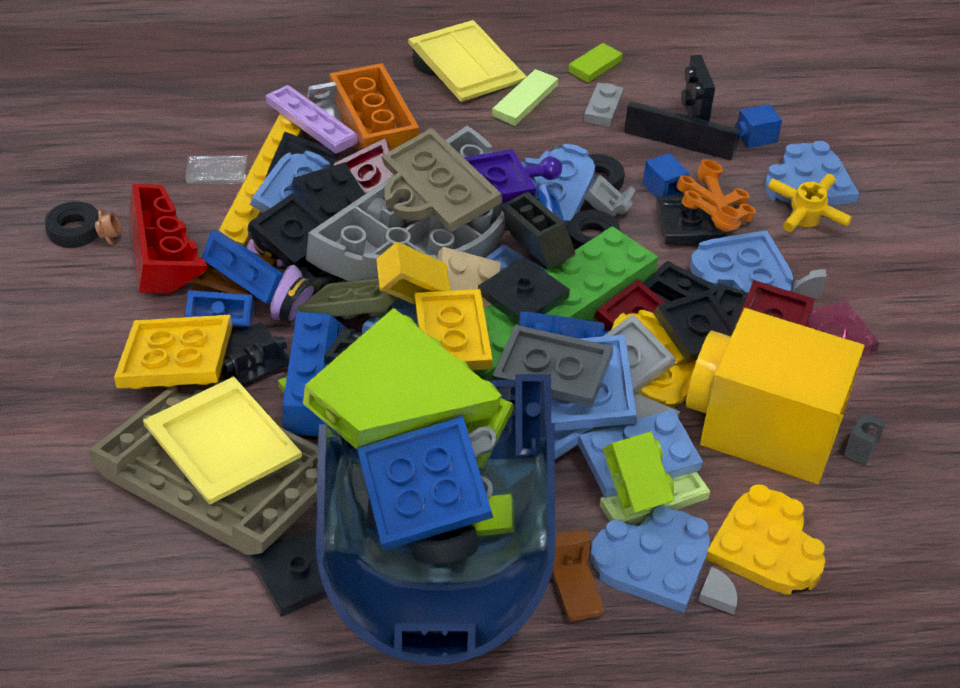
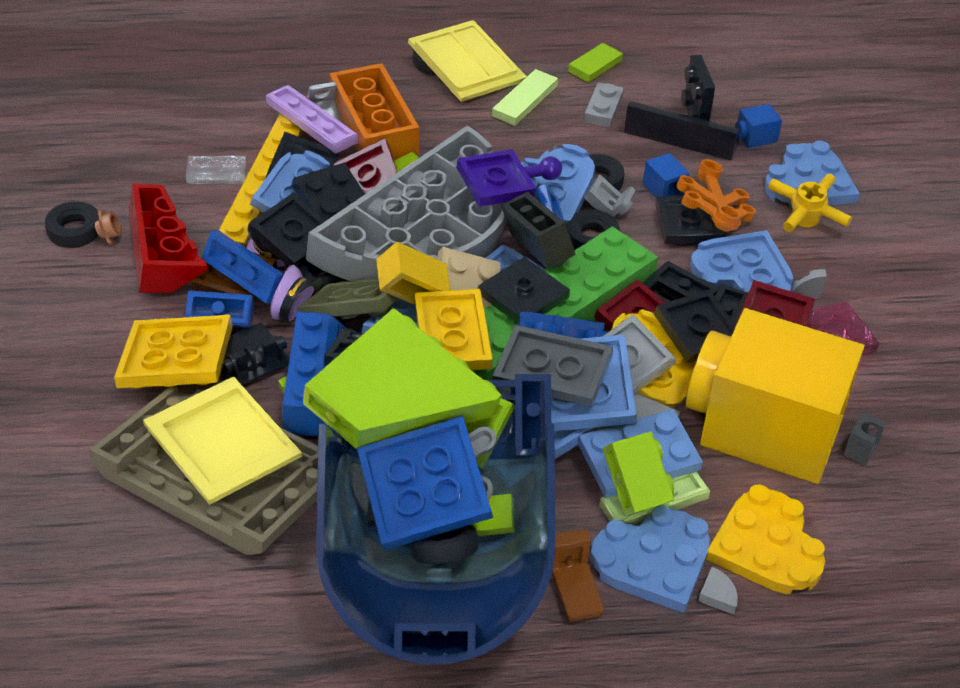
(290, 572): black plate -> none
(436, 183): dark tan plate -> none

